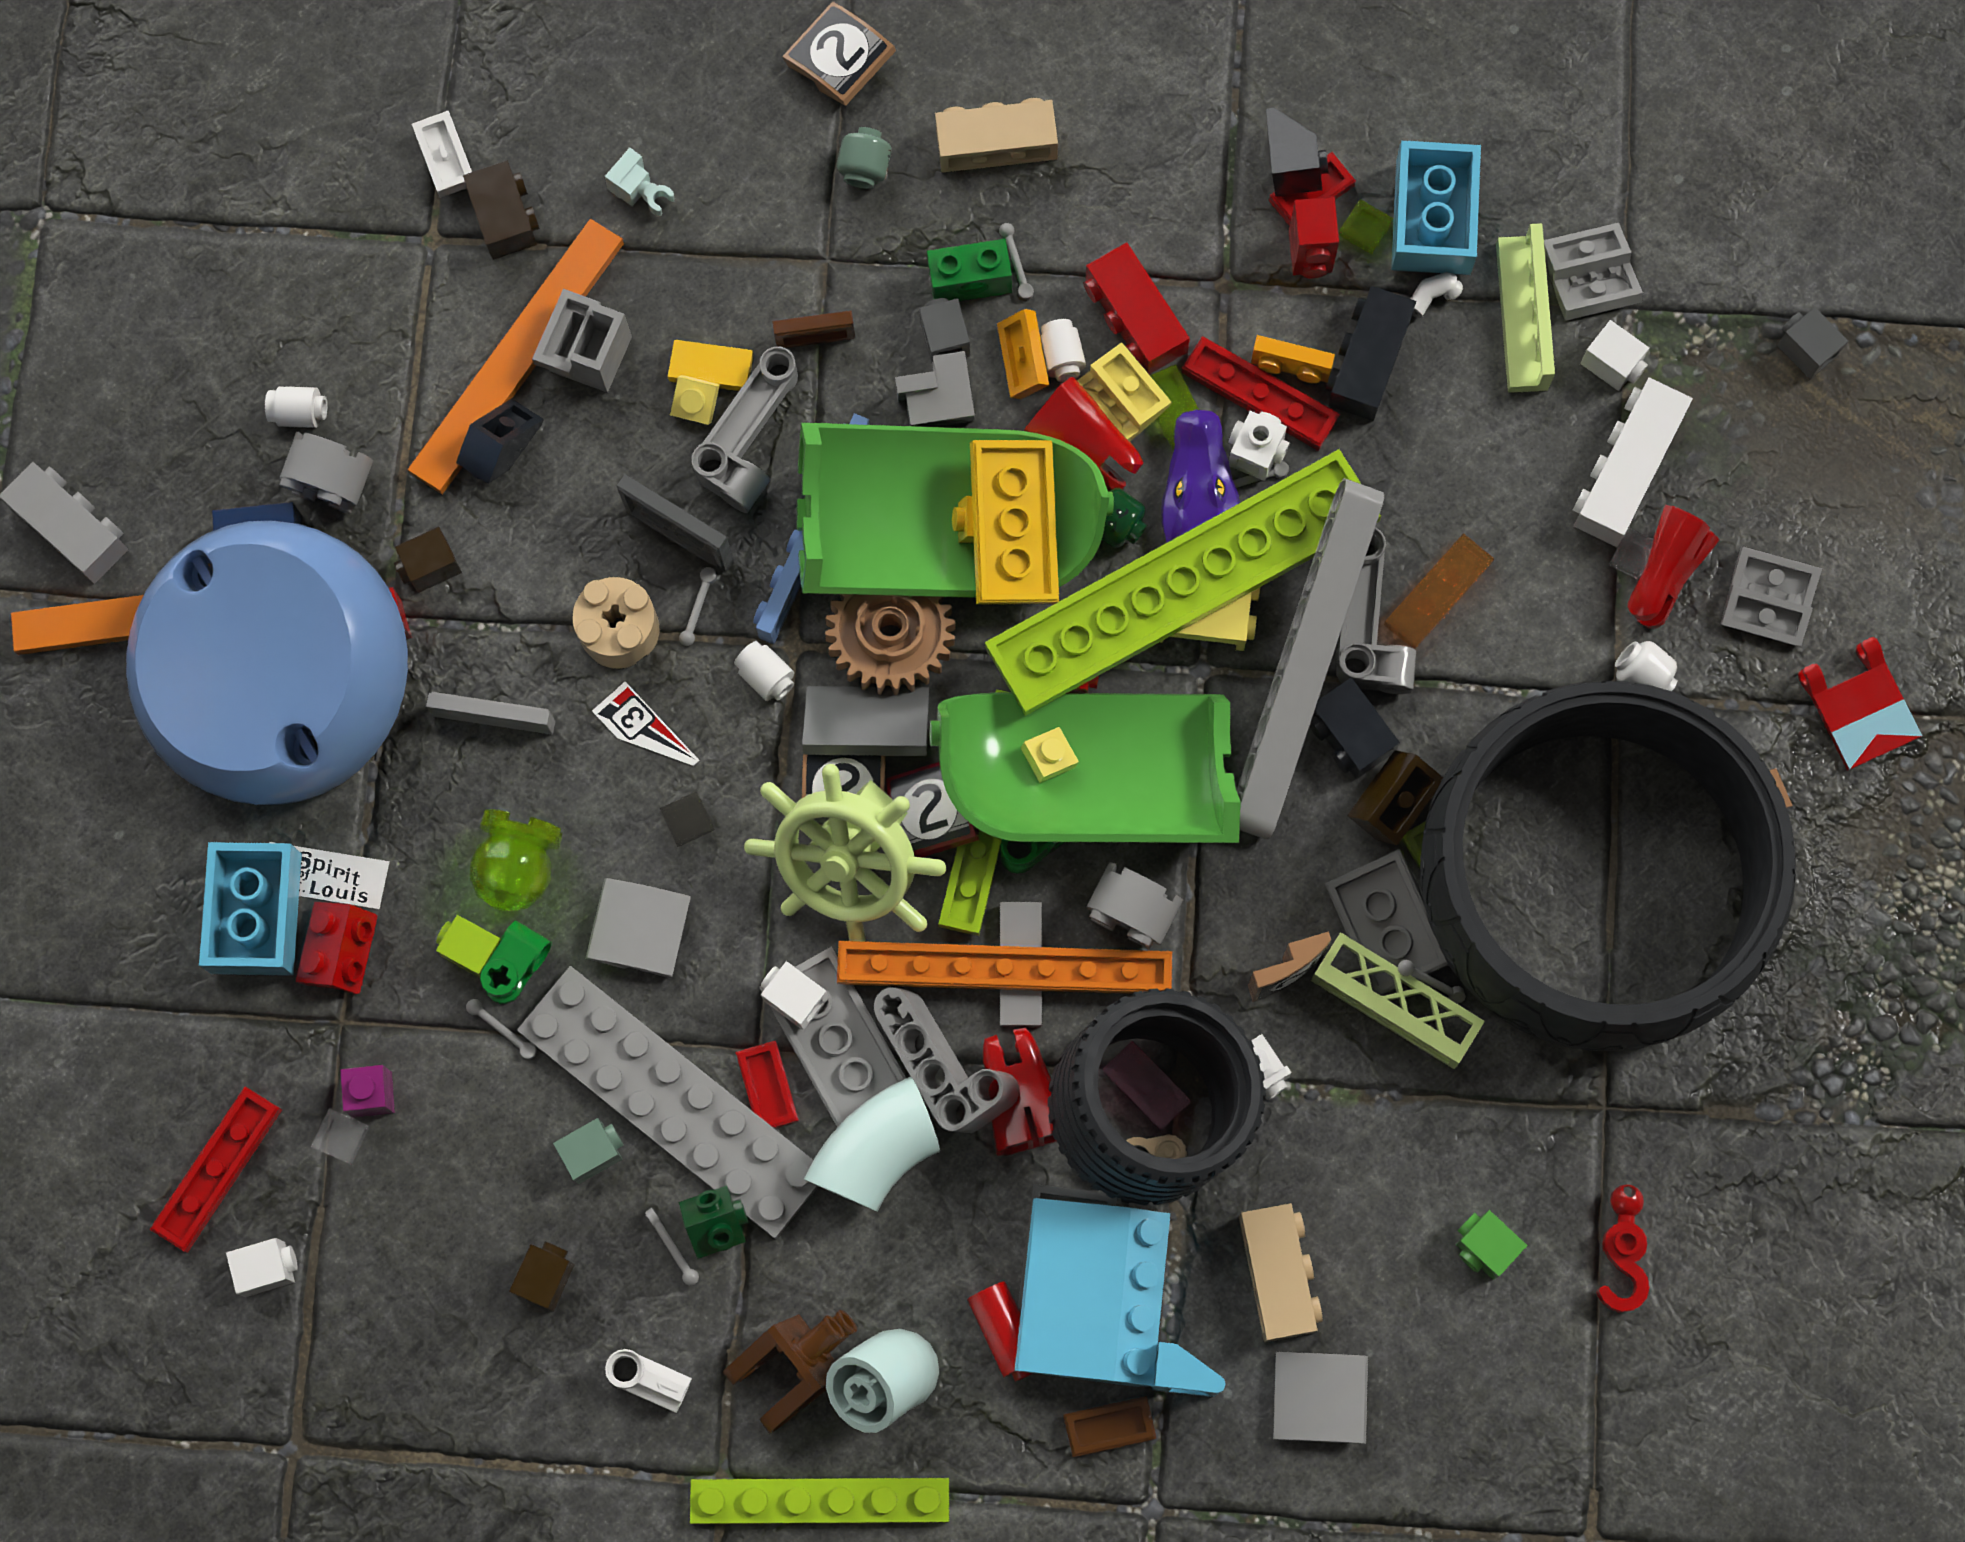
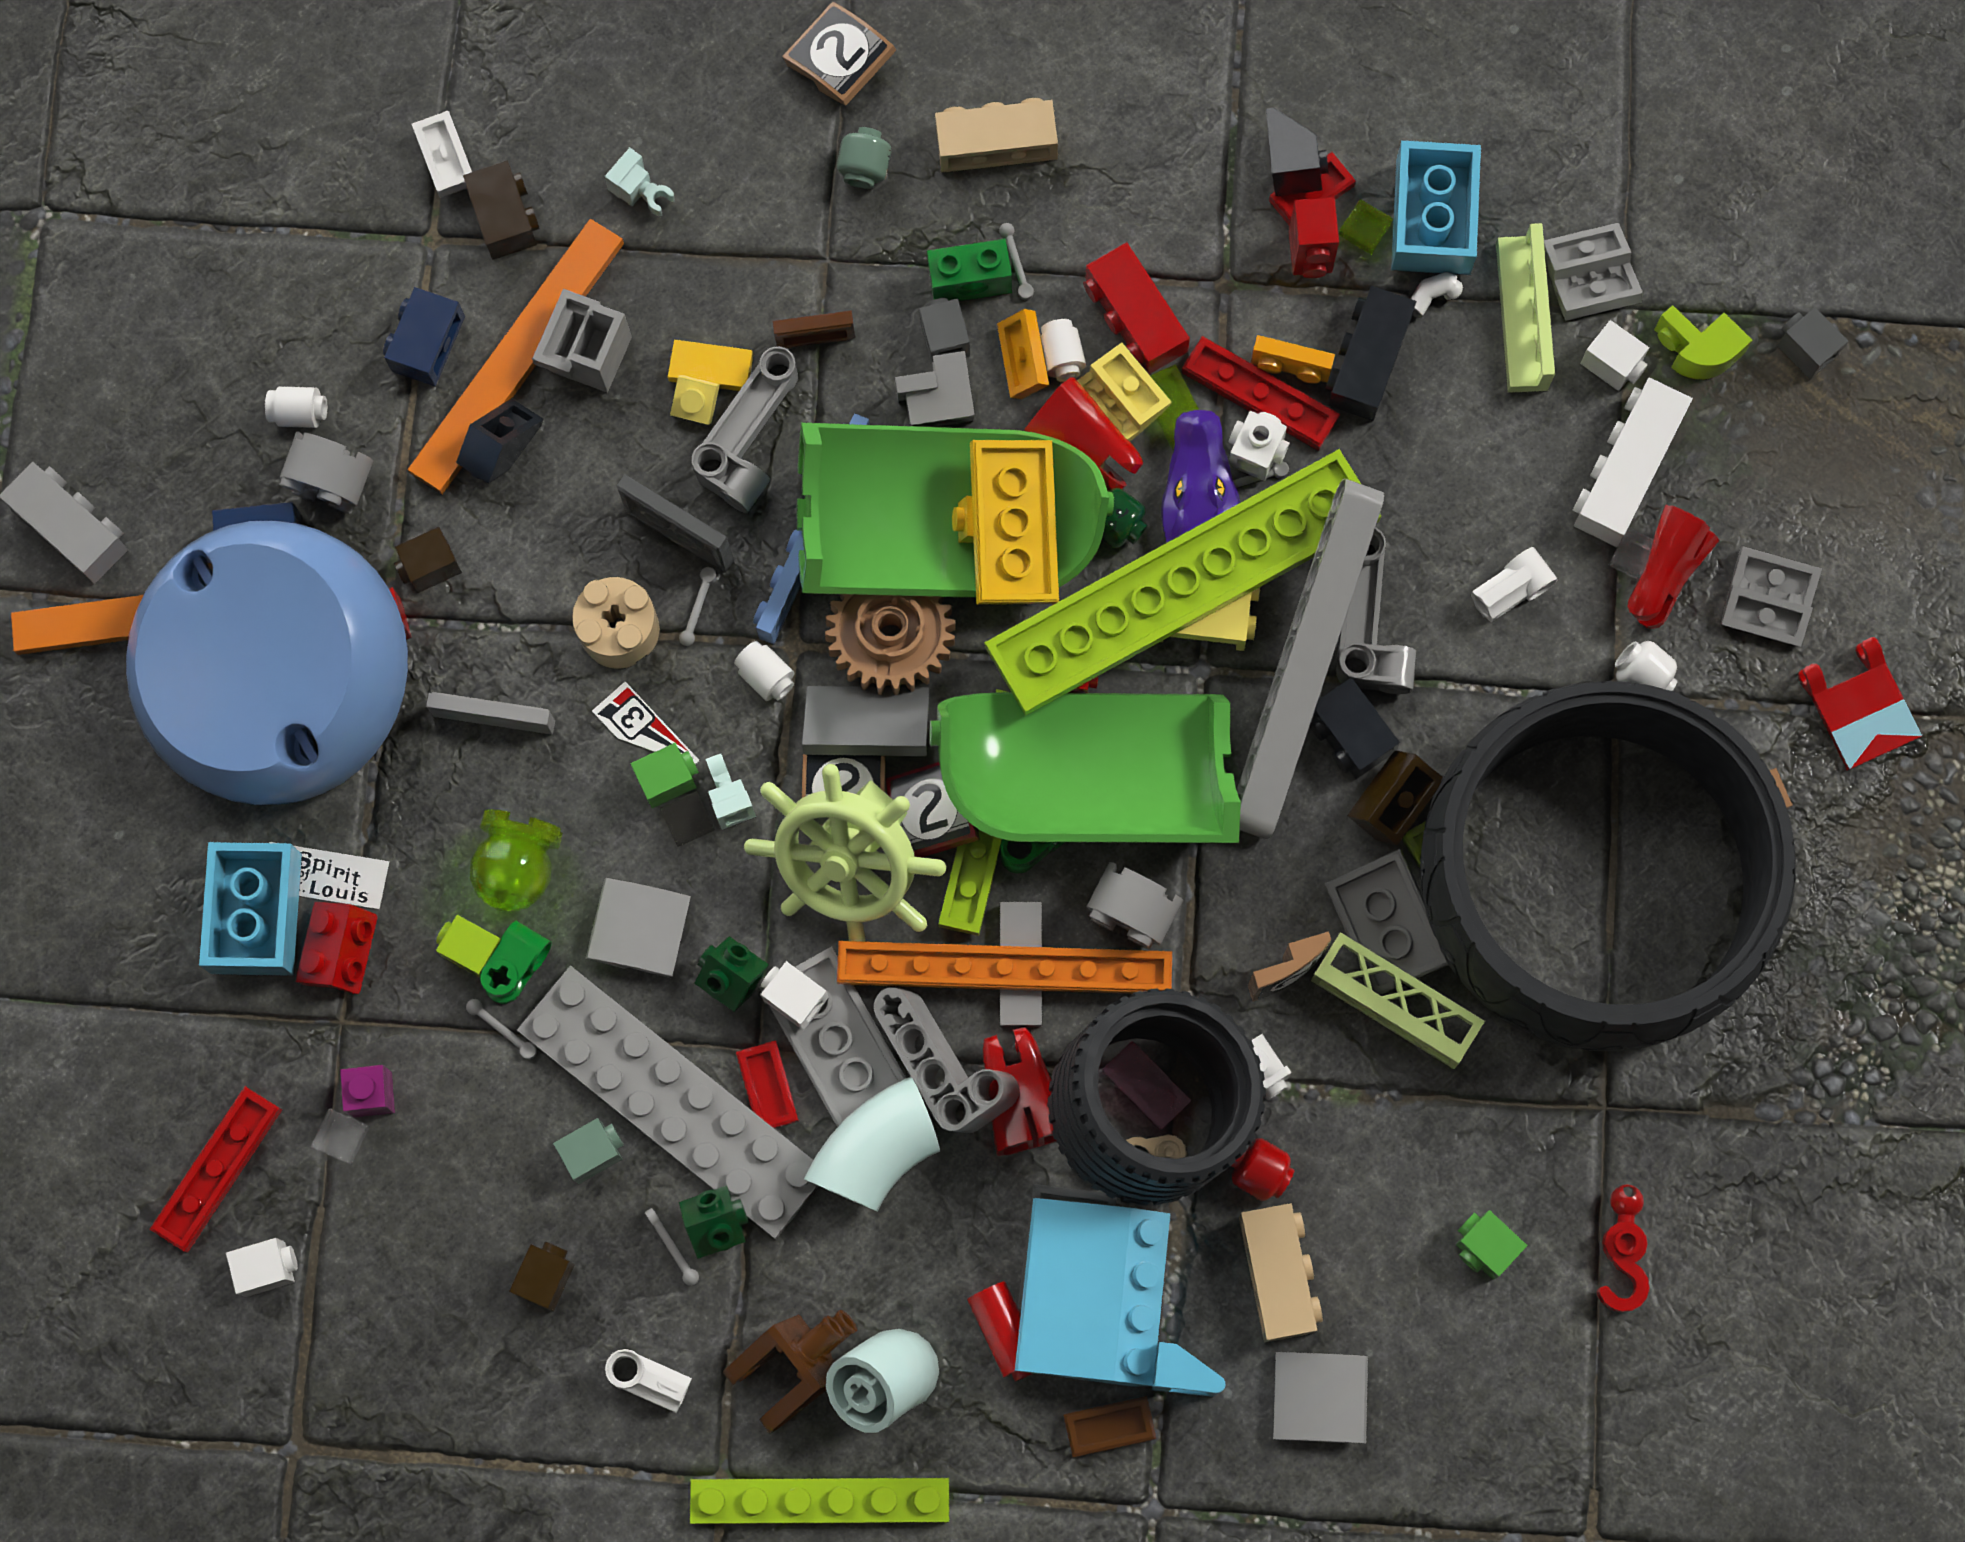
(423, 336): none -> dark blue brick
(665, 774): none -> bright green brick
(729, 798): none -> light aqua piece
(730, 973): none -> dark green brick
(1049, 754): light yellow plate -> none
(1263, 1170): none -> red head
(1439, 591): clear orange tile -> none
(1455, 993): light grey hinge -> none
(1522, 579): none -> white piece
(1703, 353): none -> lime brick

